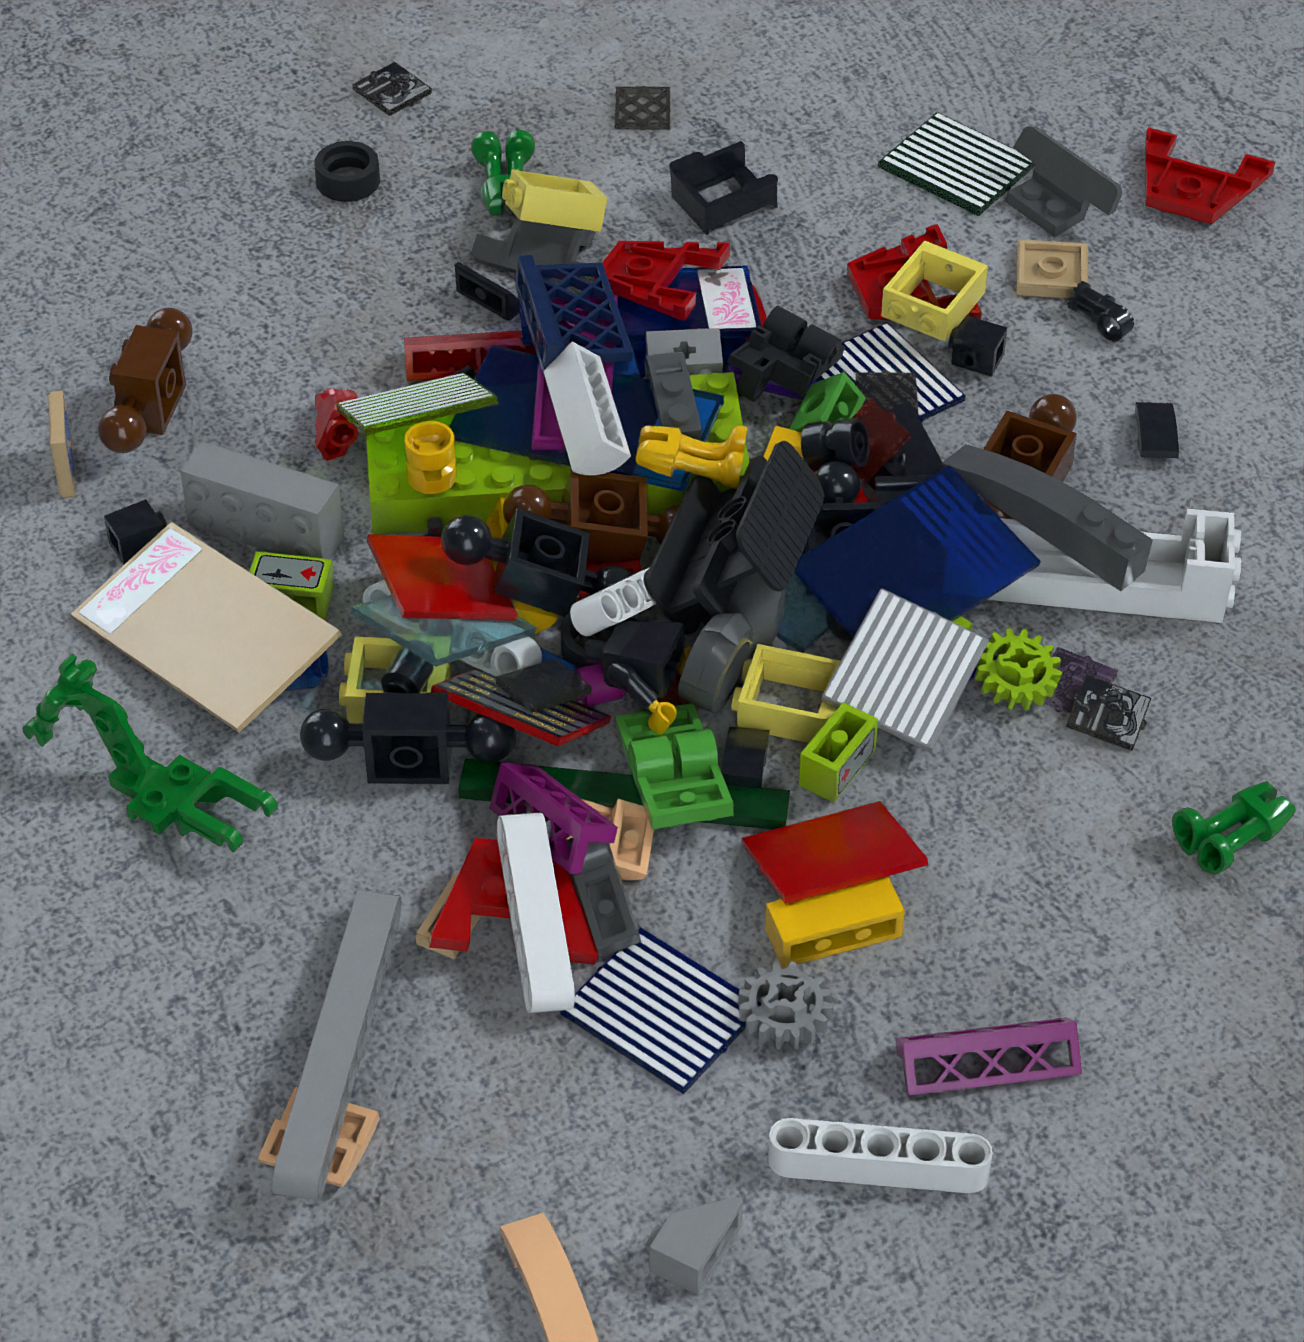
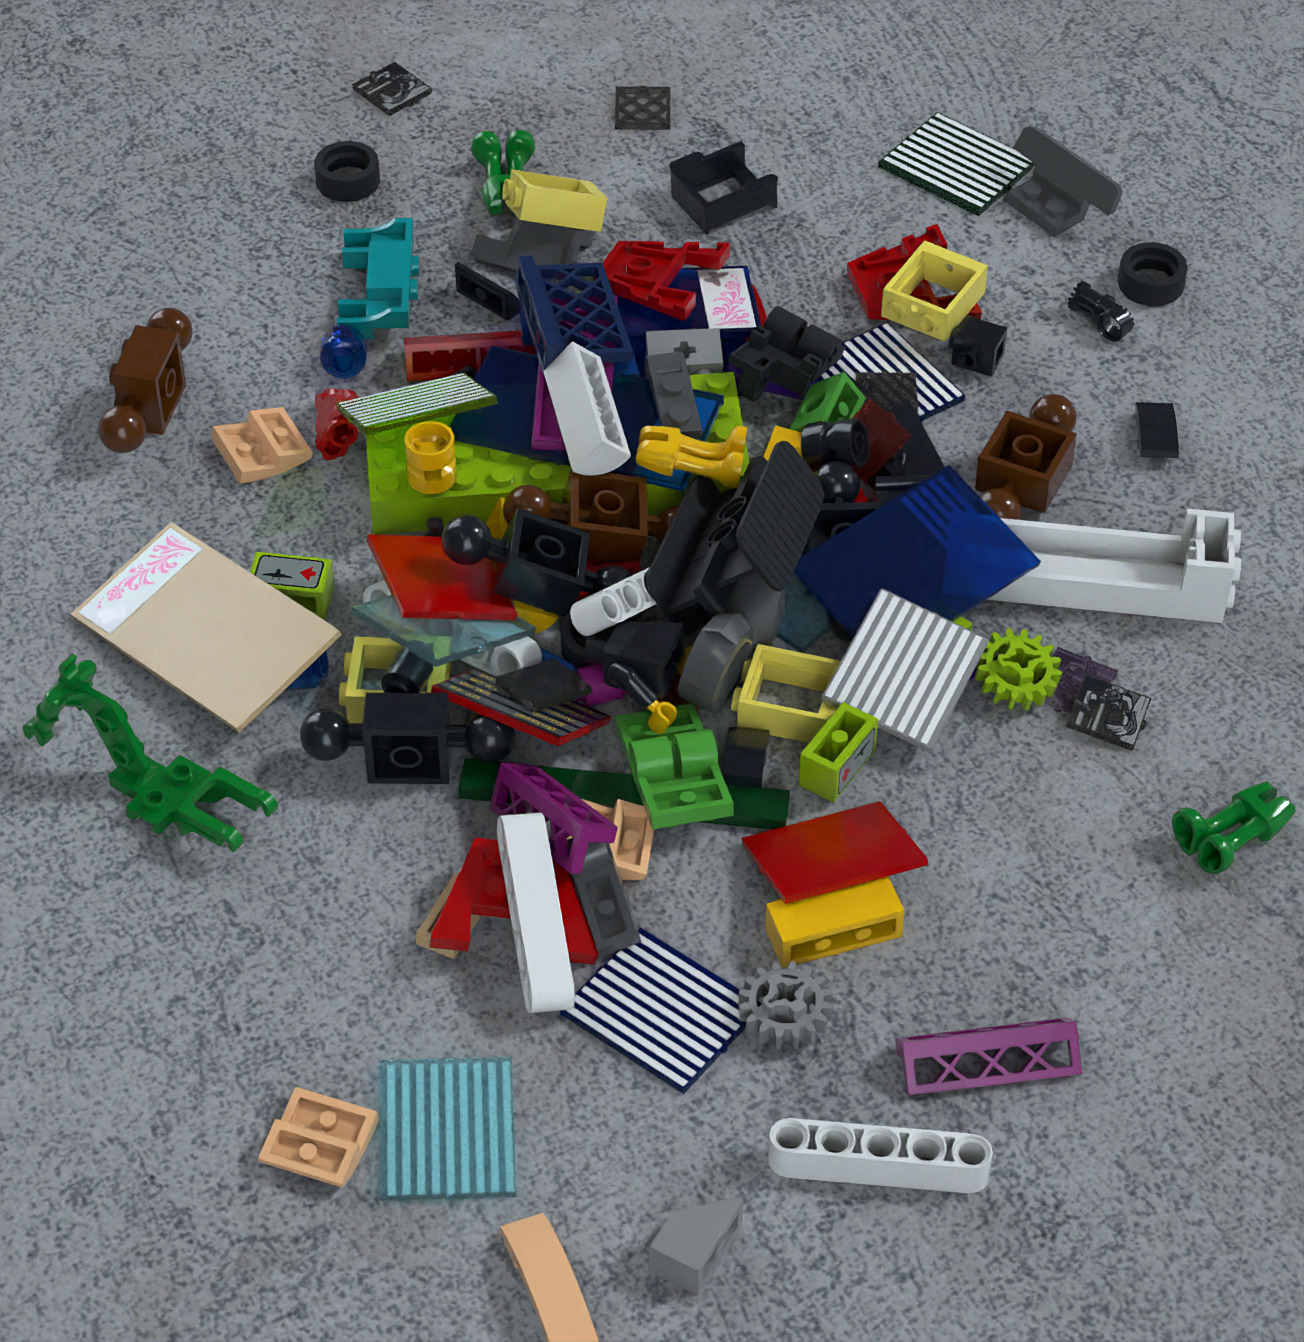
(61, 444): tan tile -> none
(133, 528): black brick -> none
(261, 503): light grey brick -> none
(262, 445): none -> light nougat slope
(337, 1047): light grey beam -> none
(343, 351): none -> clear blue head
(390, 274): none -> teal bracket
(446, 1128): none -> clear light blue piece
(1050, 268): tan tile -> none
(1057, 514): dark grey slope -> none
(1157, 257): none -> black tyre
(1192, 188): red wing -> none

